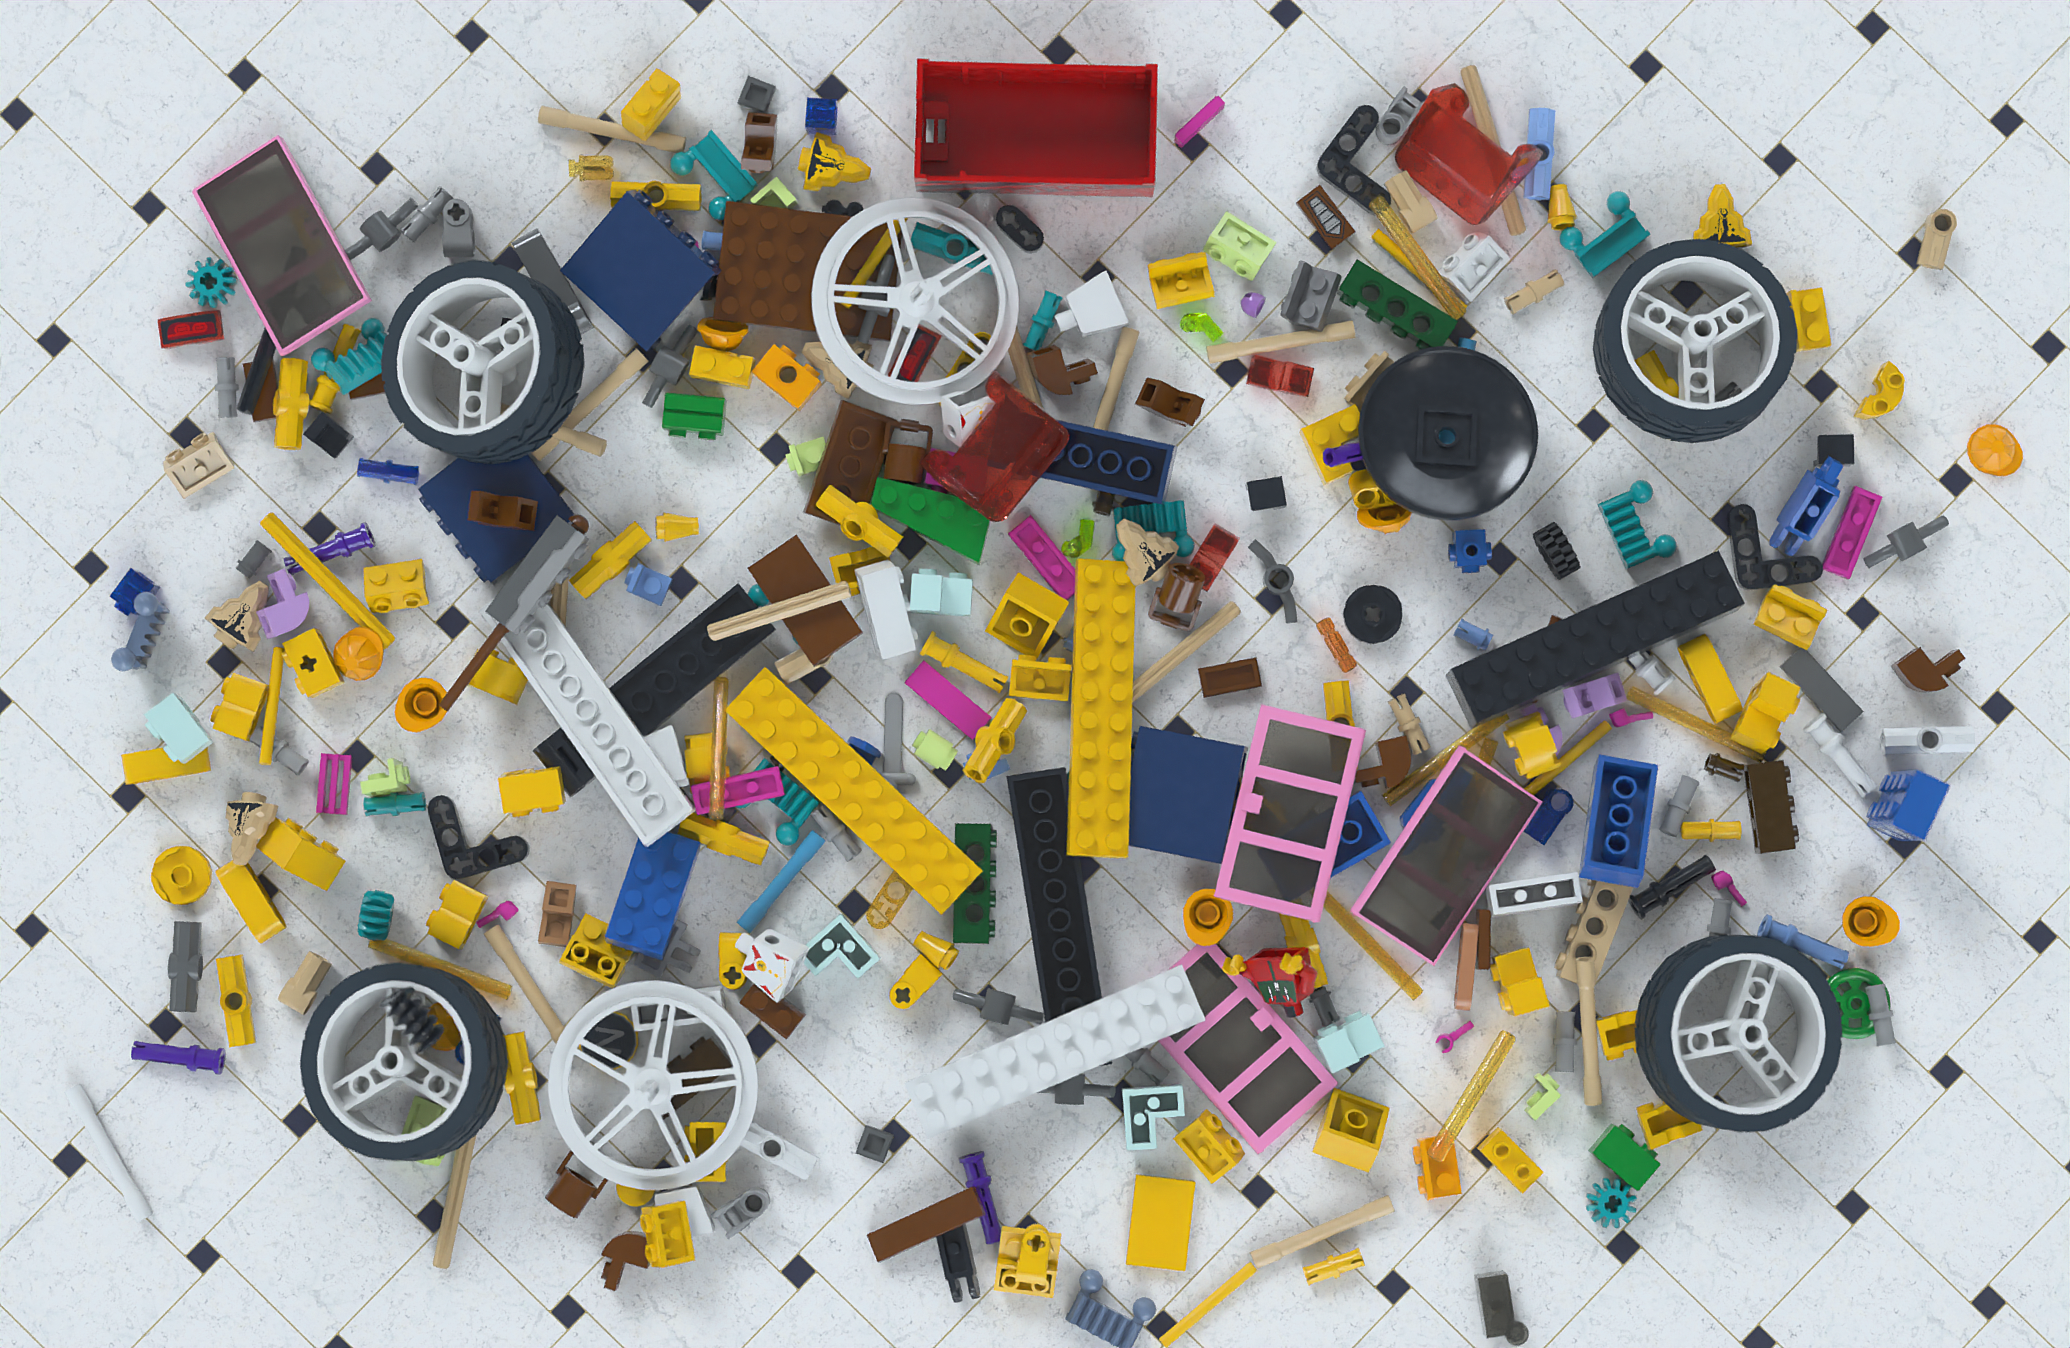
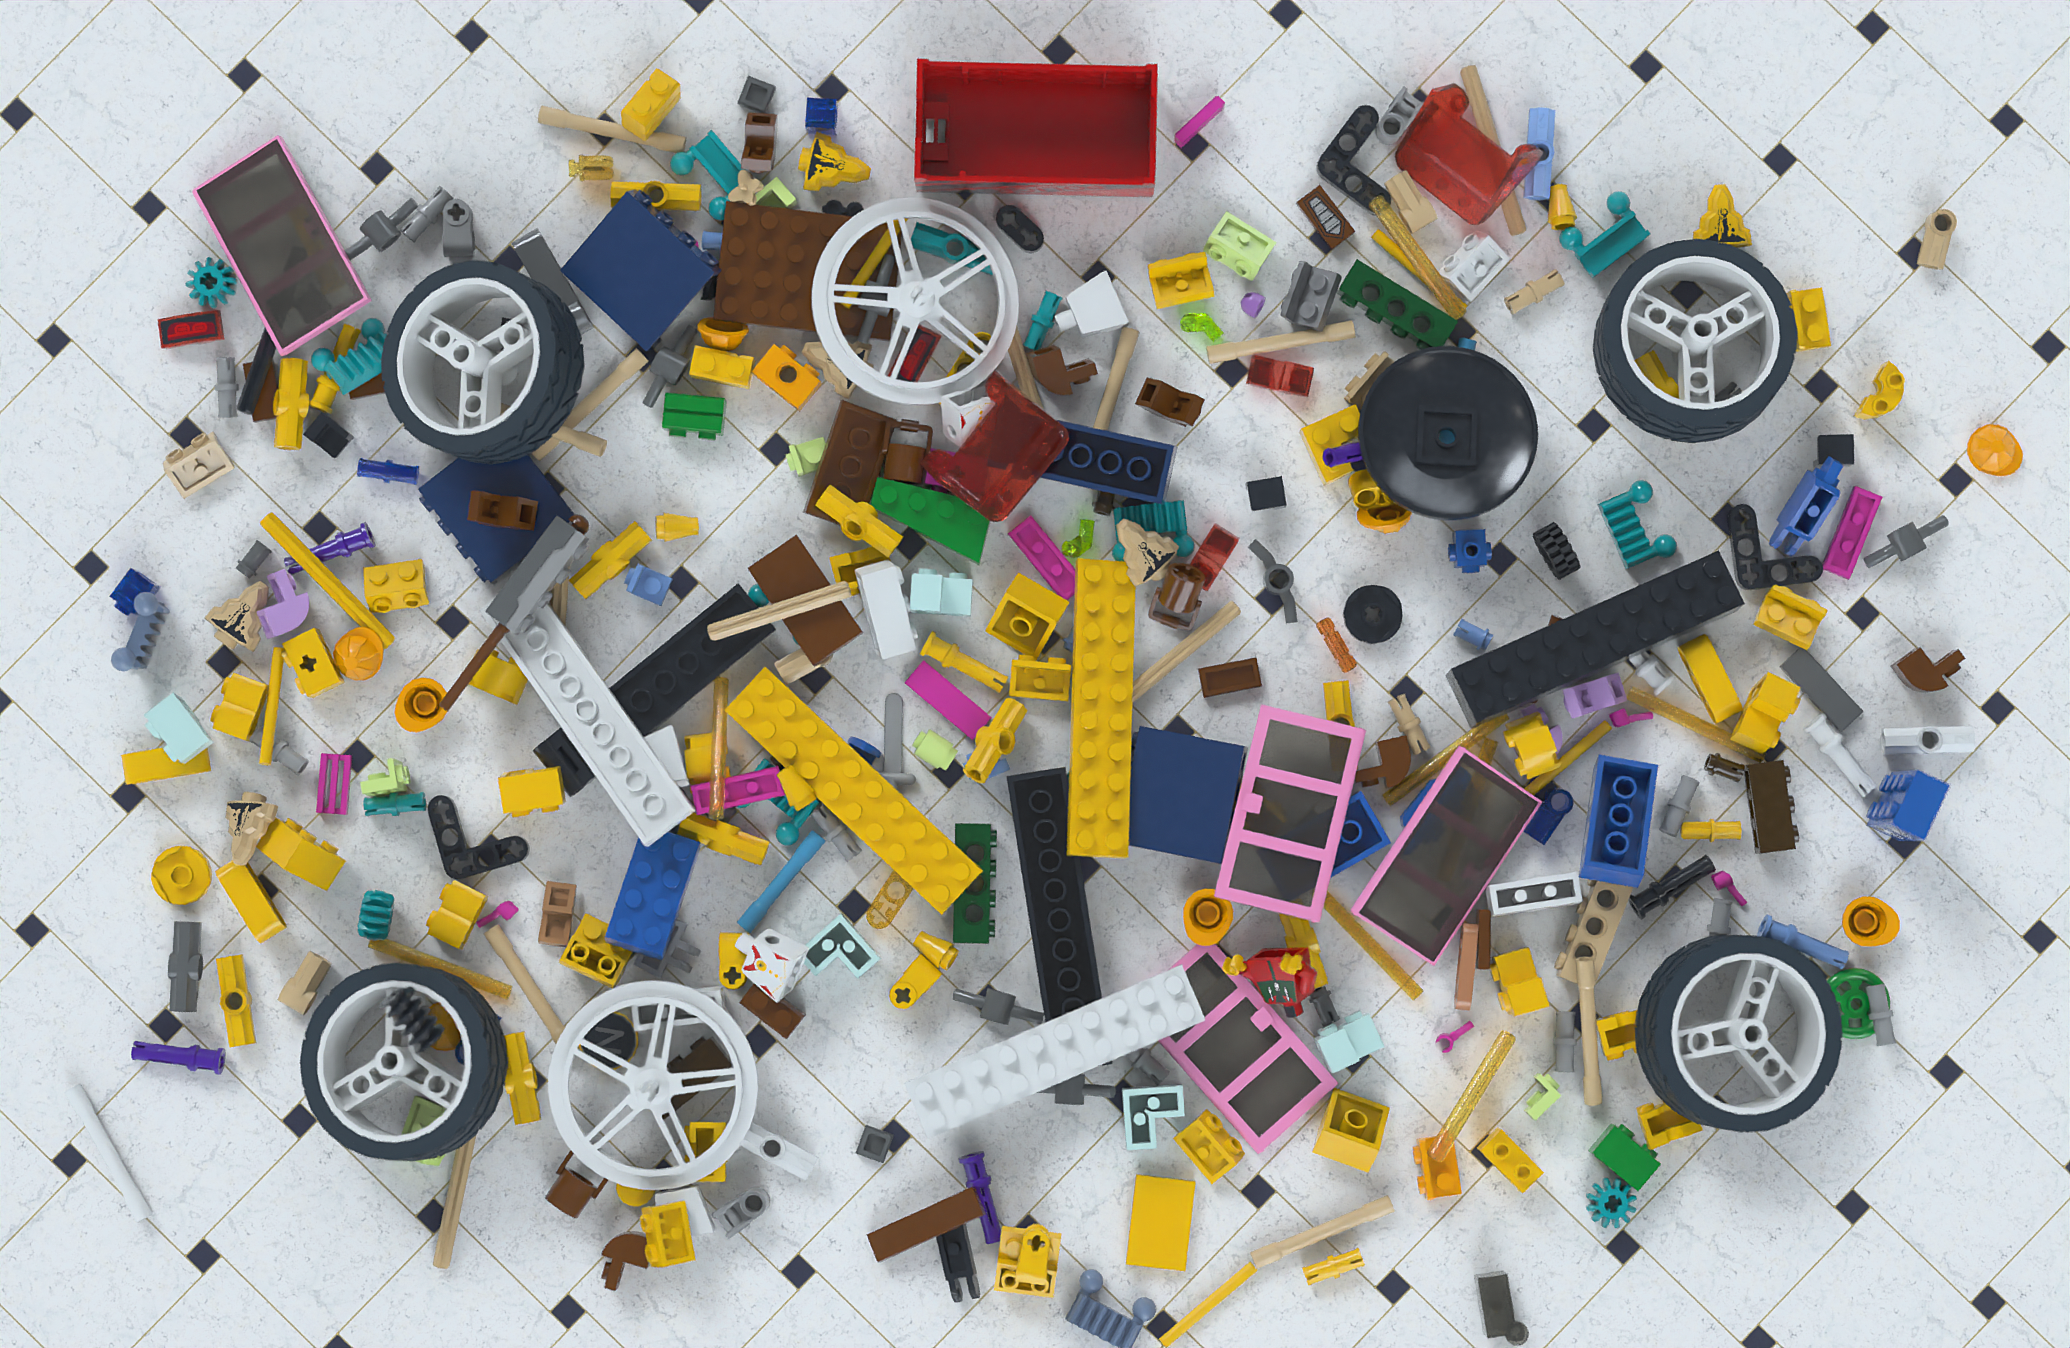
(746, 189): none -> tan piece
(796, 789): none -> yellow cone

